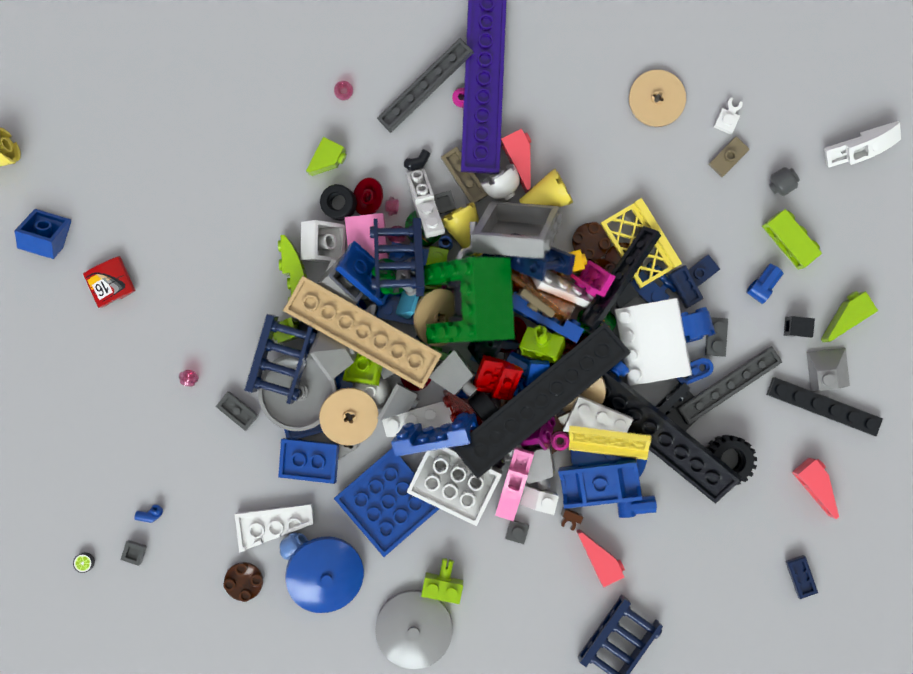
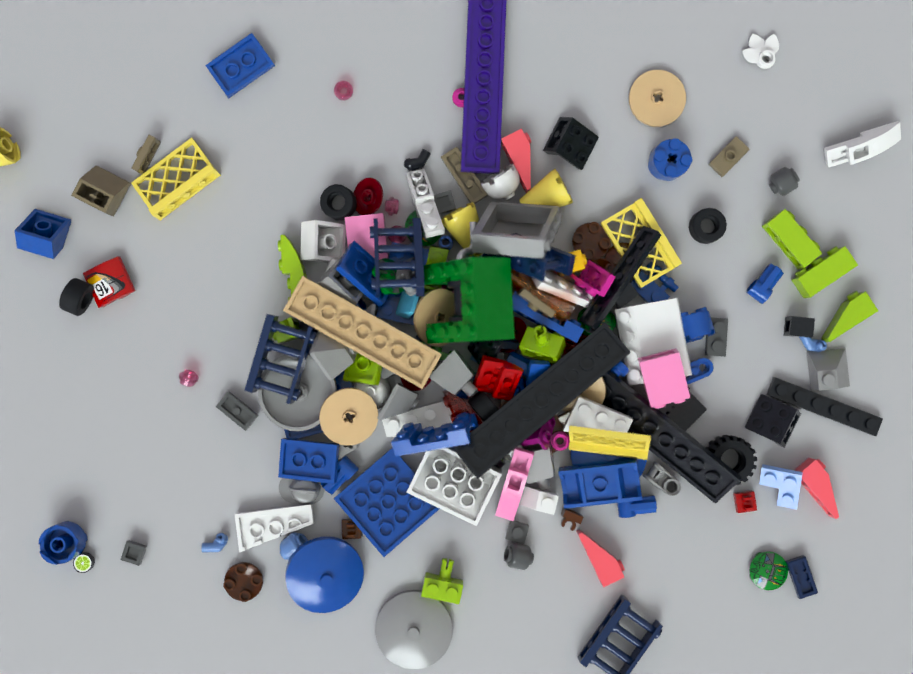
(62, 542): none -> blue brick
(76, 296): none -> black tyre
(101, 190): none -> dark tan slope
(145, 154): none -> dark tan plate
(150, 516): blue arm -> none
(180, 193): none -> light yellow fence
(217, 545): none -> medium blue arm
(240, 65): none -> blue plate
(300, 491): none -> light grey piece
(326, 157): lime slope -> none
(345, 471): none -> blue piece
(350, 530): none -> reddish brown tile
(425, 85): dark grey tile -> none
(518, 556): none -> dark grey head
(571, 141): none -> black bracket
(660, 477): none -> light grey piece
(664, 378): none -> bright pink brick
(680, 157): none -> blue brick
(685, 286): dark blue plate -> none
(703, 270): dark blue plate -> none
(719, 225): none -> black tyre
(727, 118): white plate -> none
(729, 385): dark grey tile -> none
(745, 501): none -> red tile
(761, 48): none -> white plate
(768, 570): none -> green dish
(773, 420): none -> black bracket
(786, 480): none -> light blue plate
(813, 344): none -> medium blue arm
(824, 271): none -> lime brick

